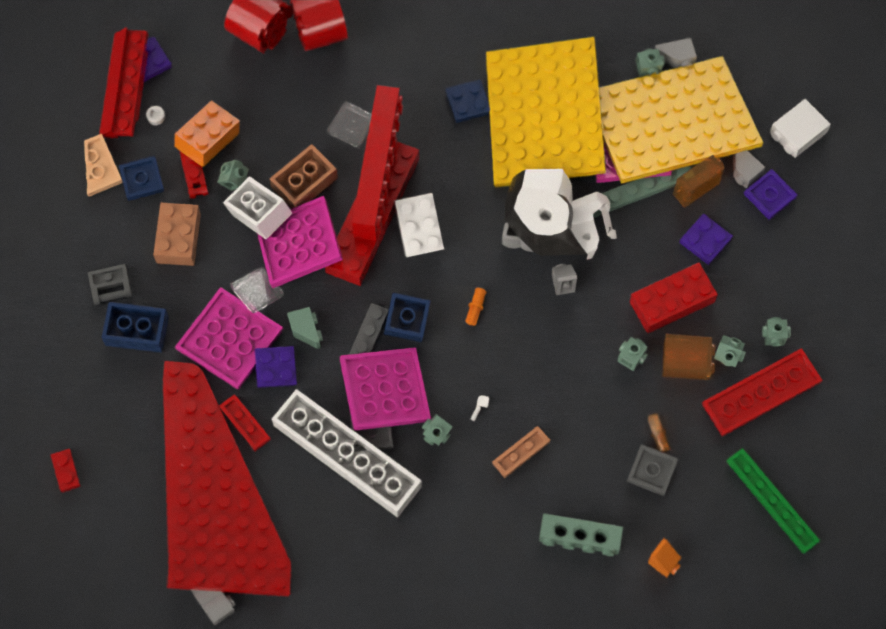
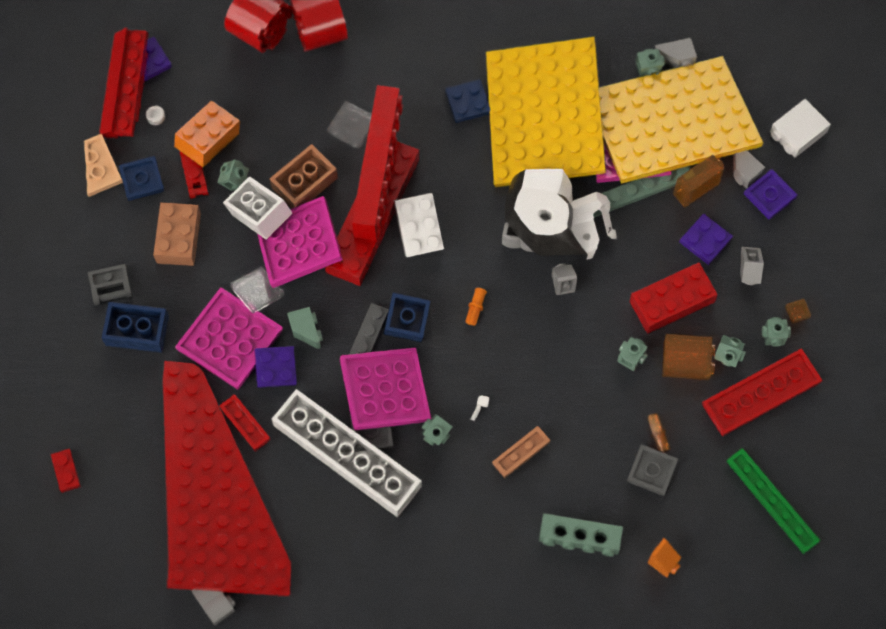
(751, 265): none -> light grey slope
(798, 311): none -> clear orange plate

